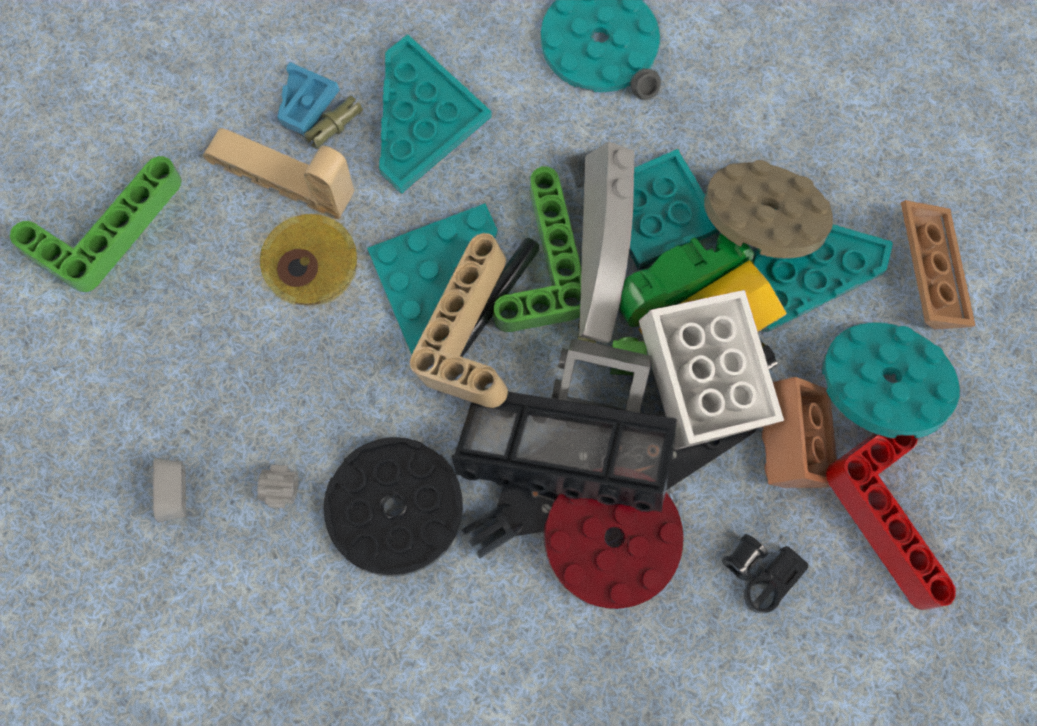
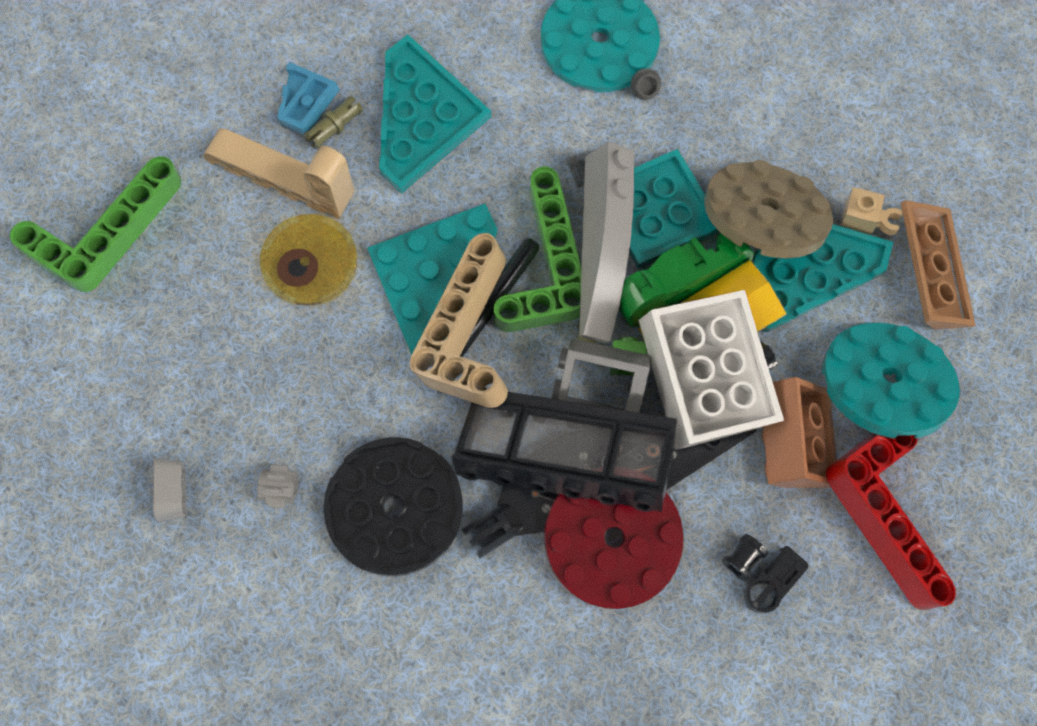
(865, 213): none -> tan brick

